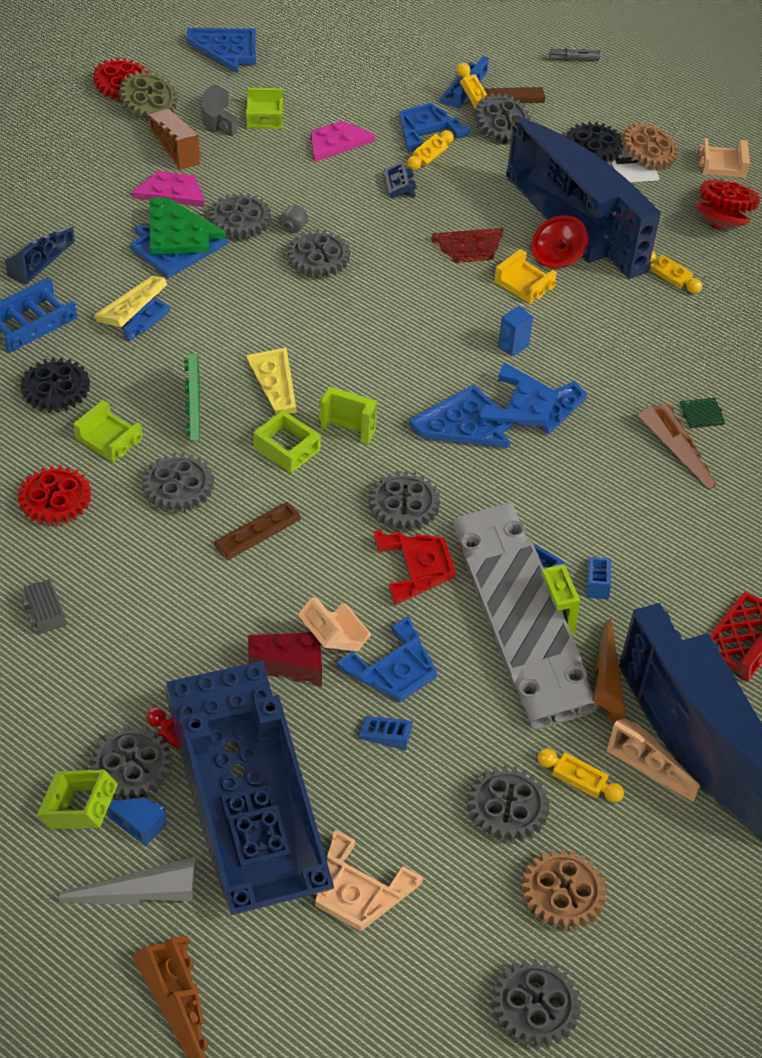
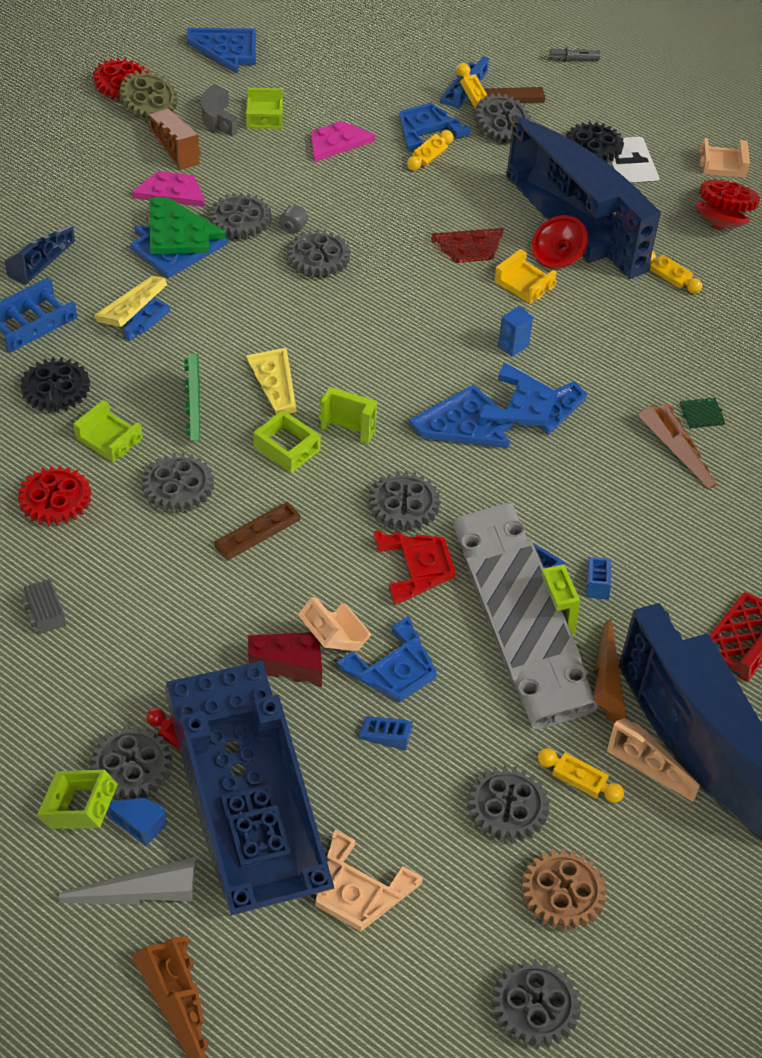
(400, 180): dark blue bracket -> none
(649, 146): medium nougat gear -> none

